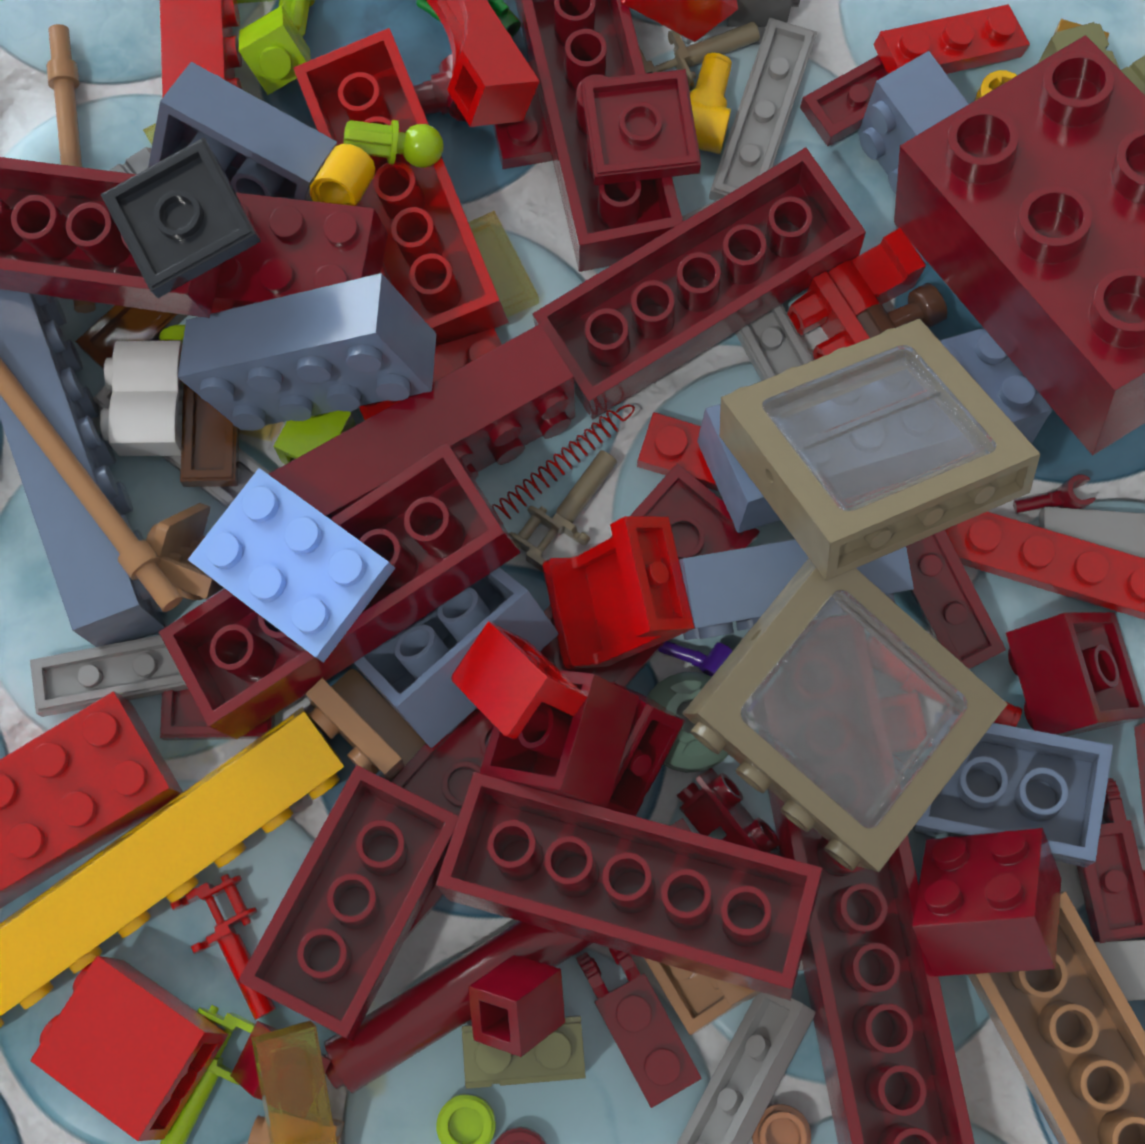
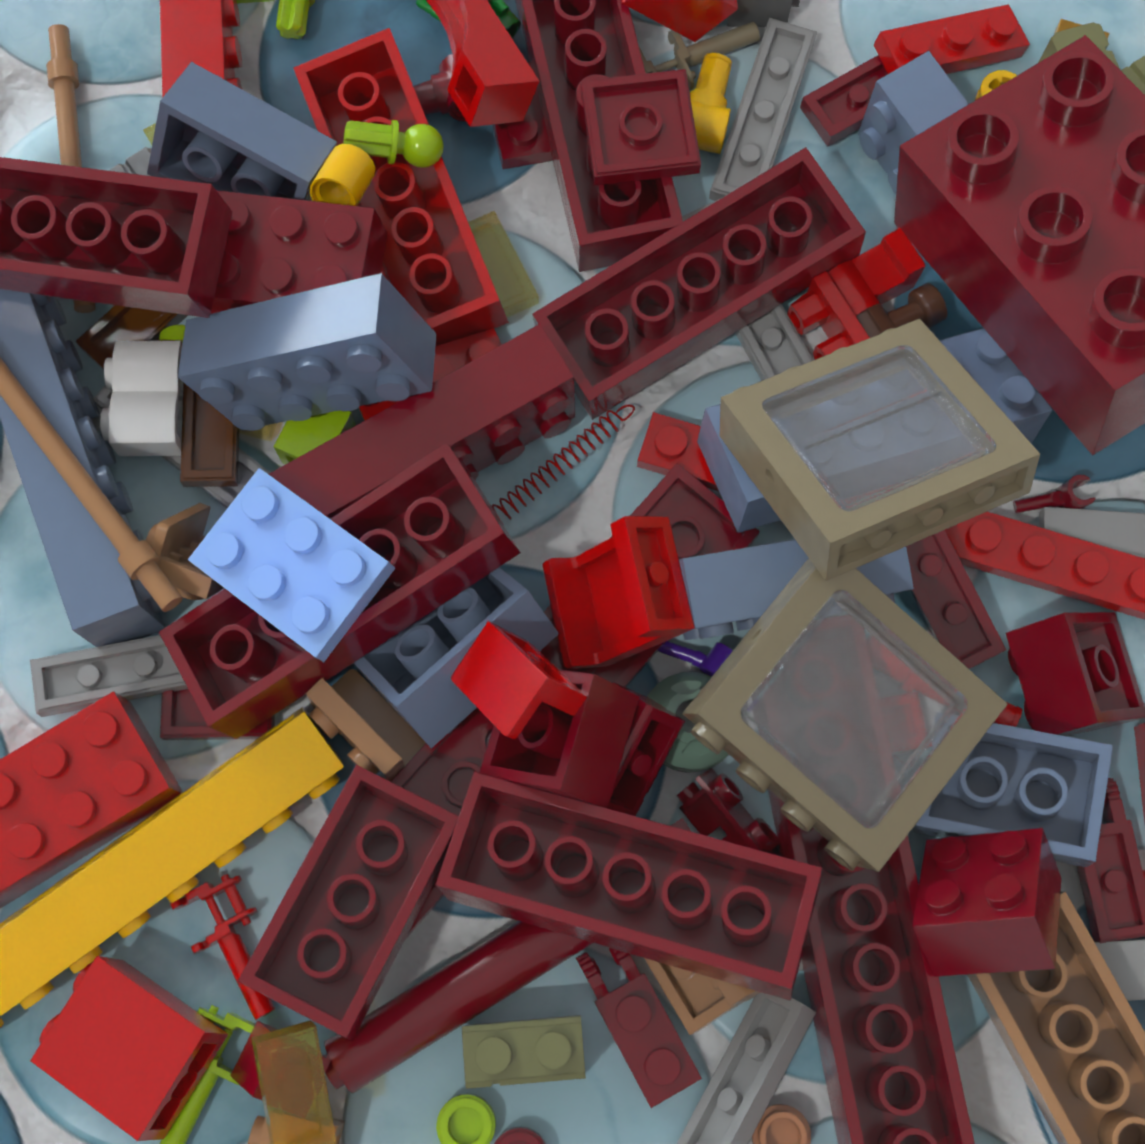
(180, 218): black tile -> none
(273, 48): lime brick -> none
(517, 1005): dark red brick -> none
(566, 512): dark tan piece -> none

